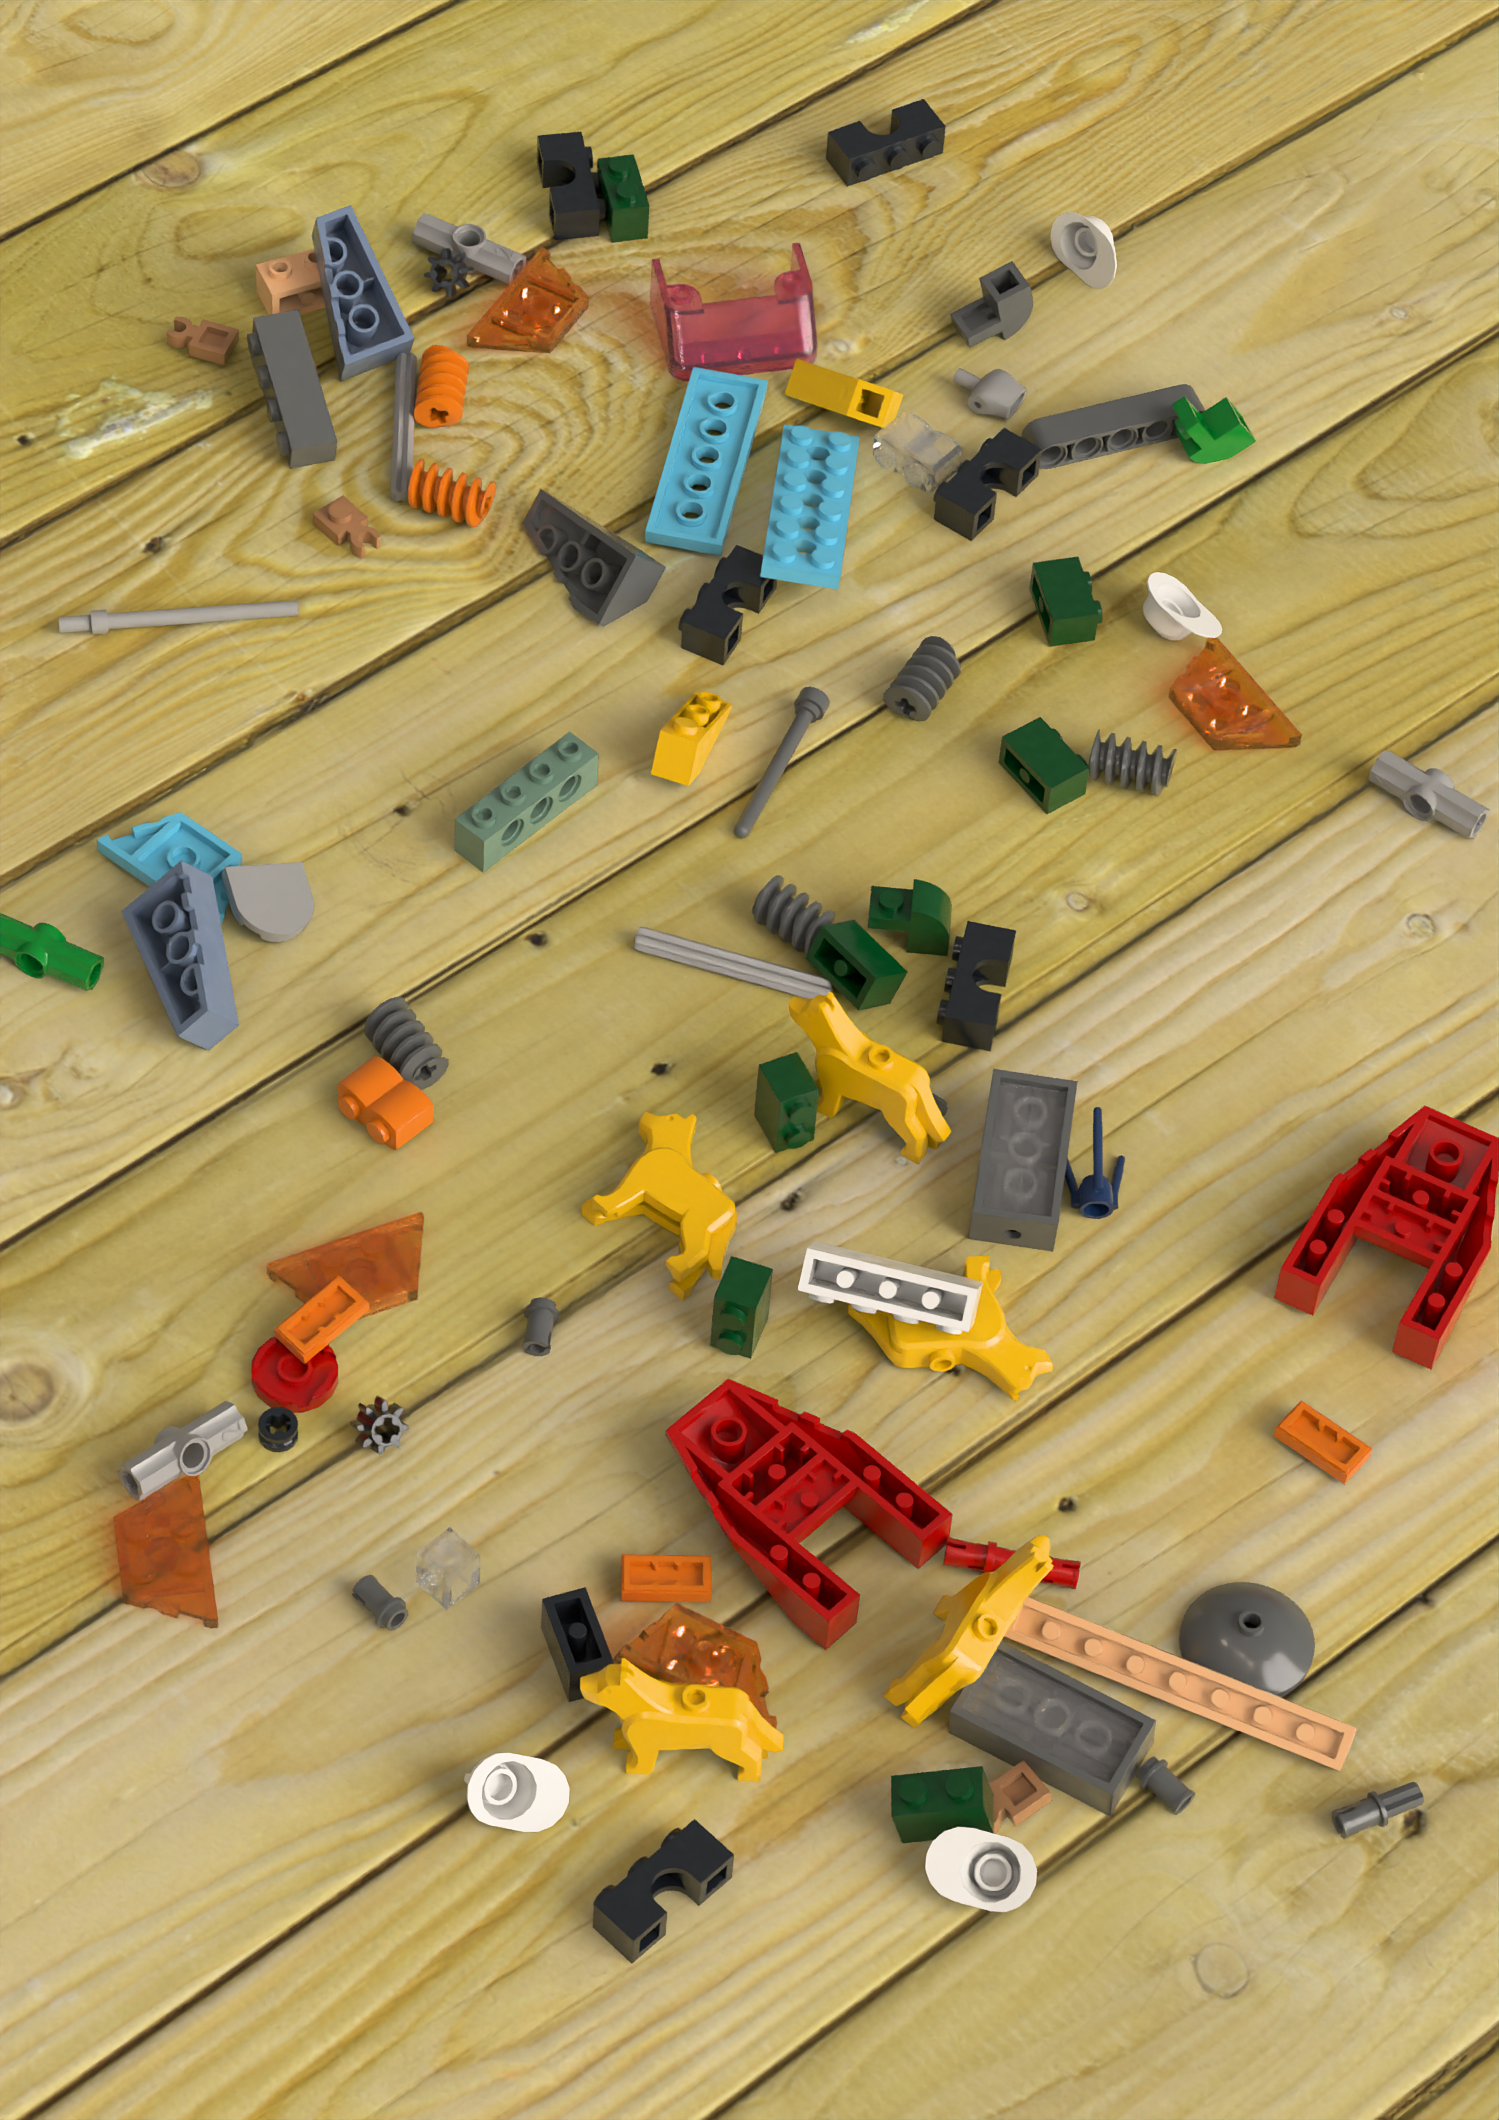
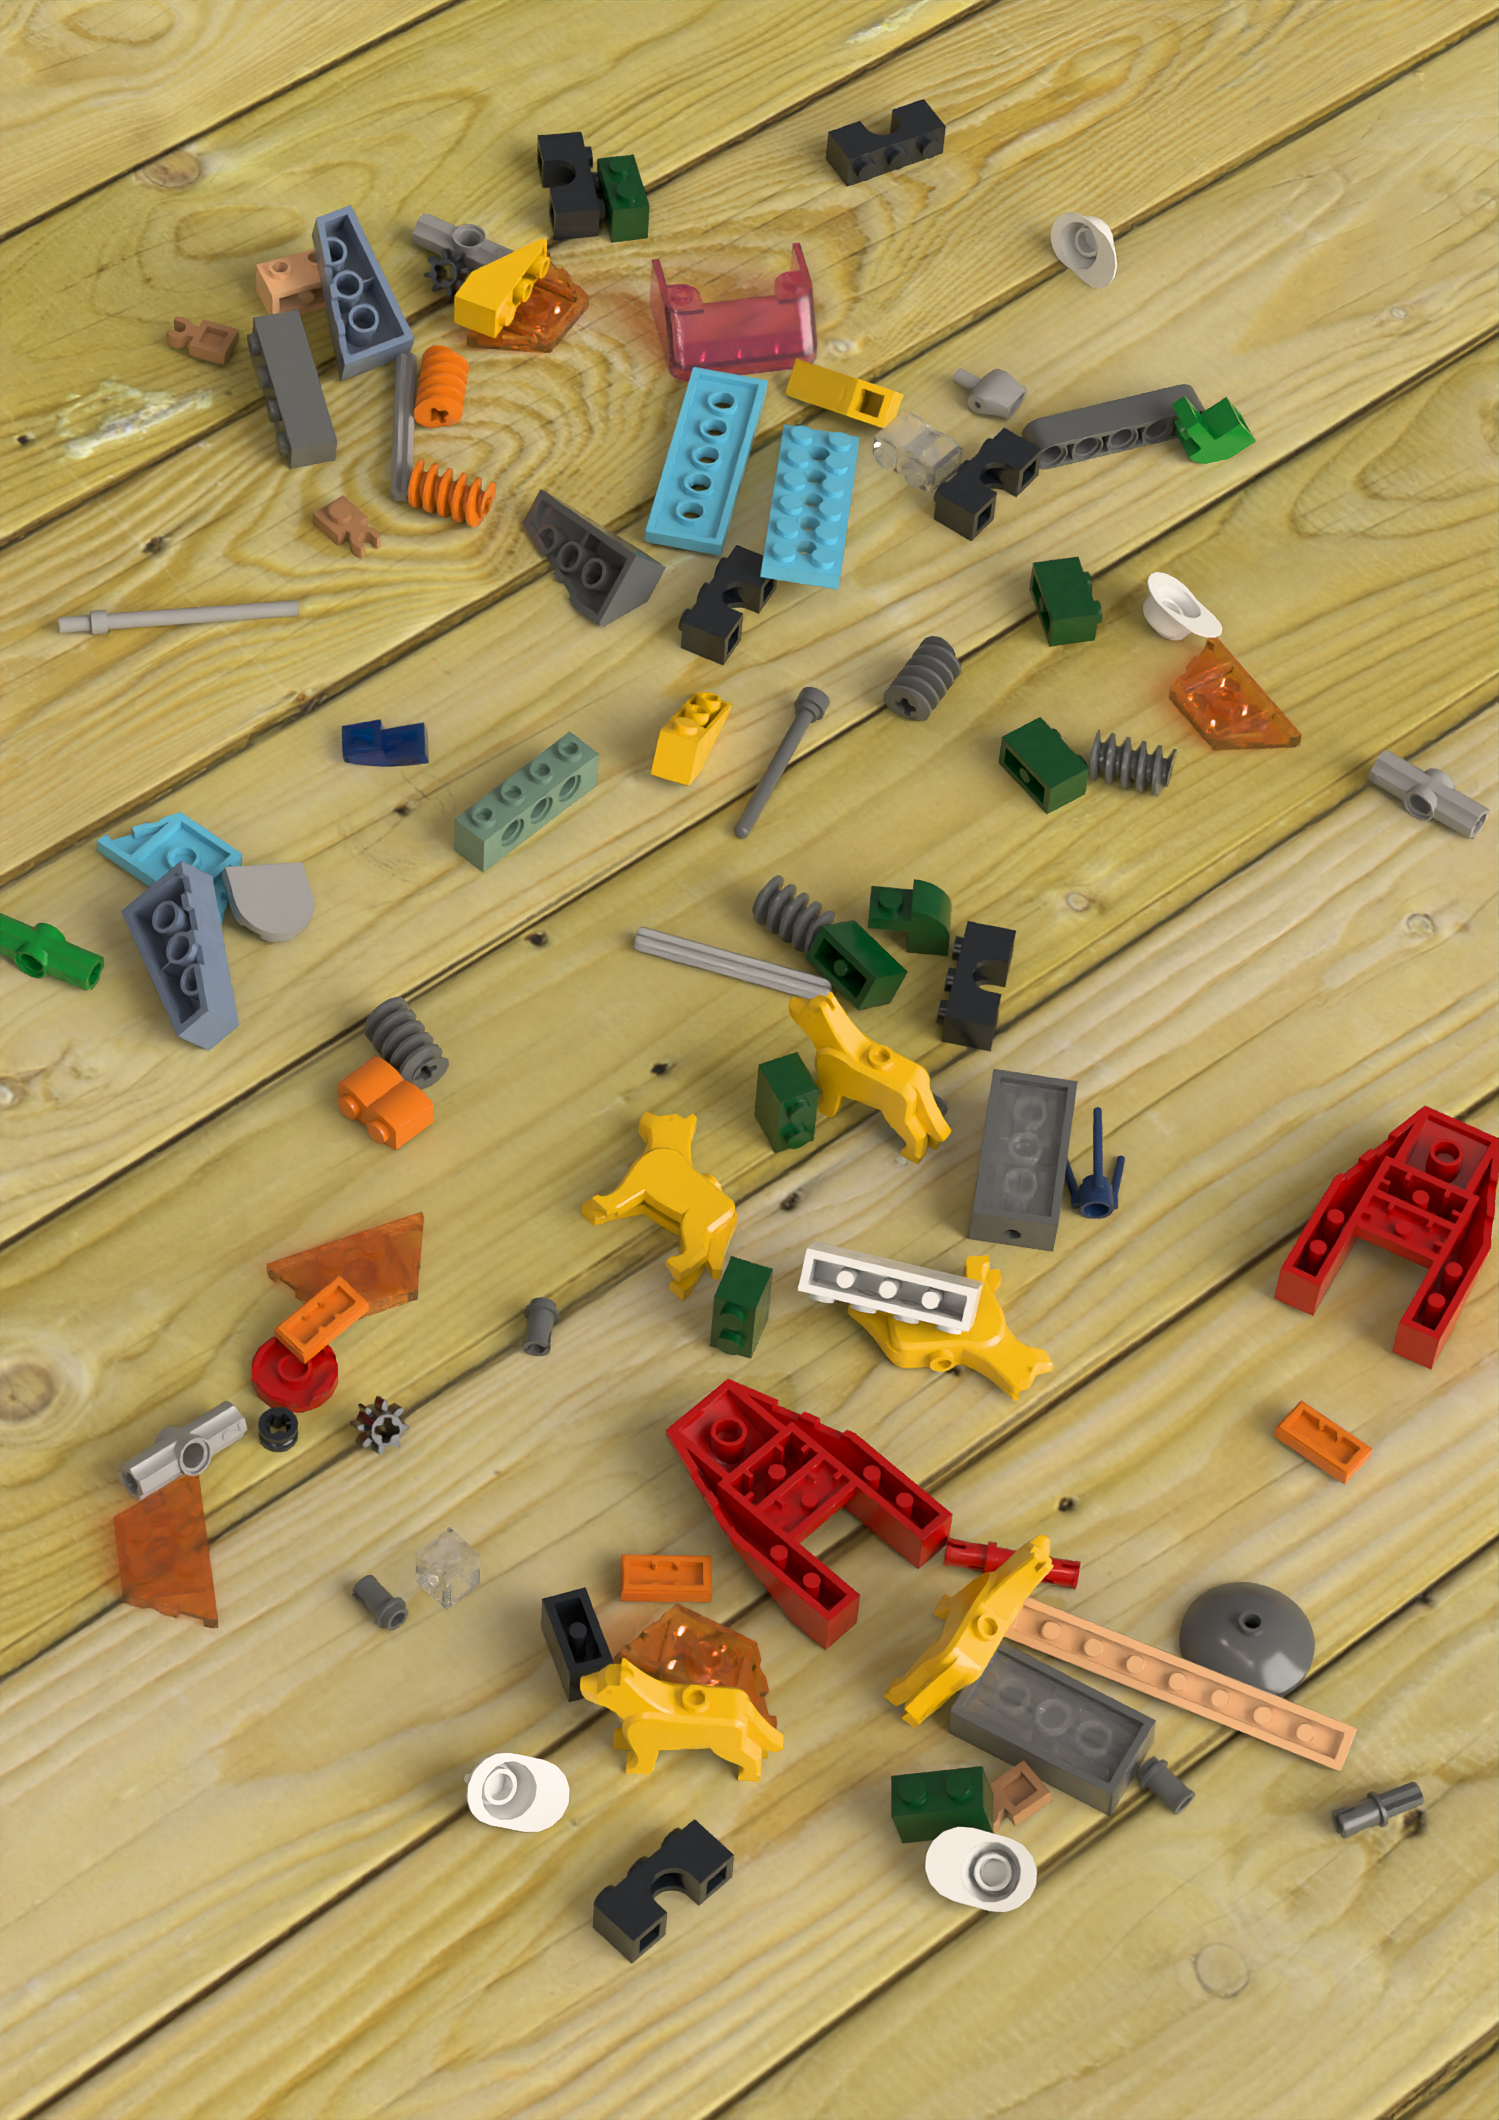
(374, 746): none -> clear blue slope
(496, 290): none -> yellow slope
(1001, 310): dark grey brick -> none

